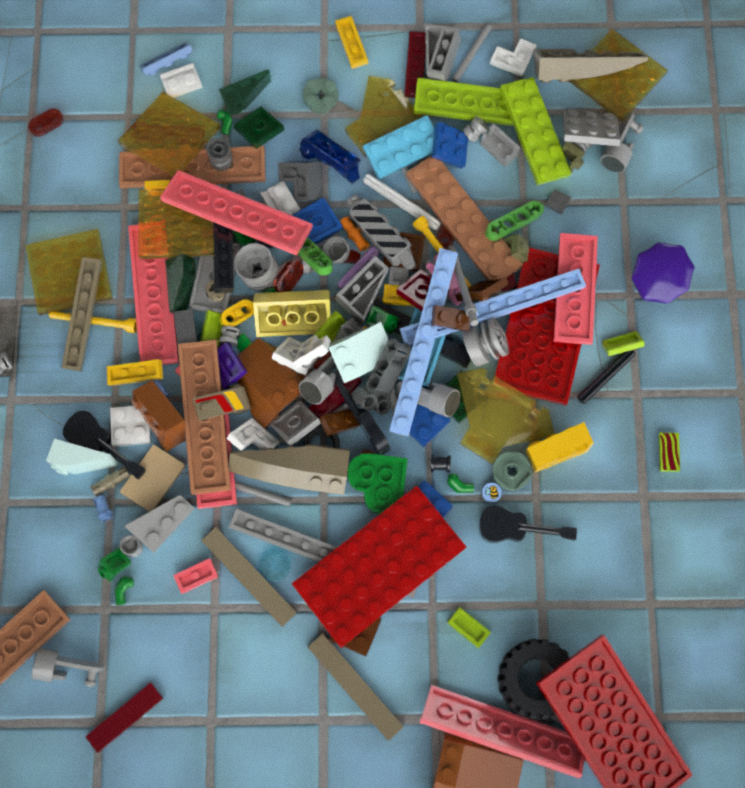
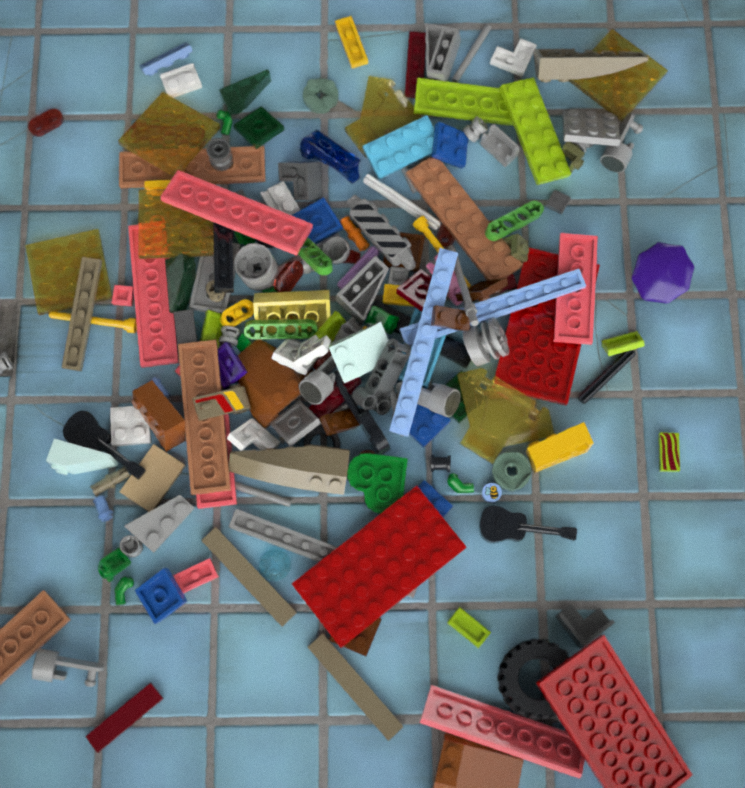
(123, 295): none -> coral plate
(134, 372): yellow plate -> none
(161, 595): none -> blue plate
(280, 325): none -> bright green beam
(580, 629): none -> dark grey panel

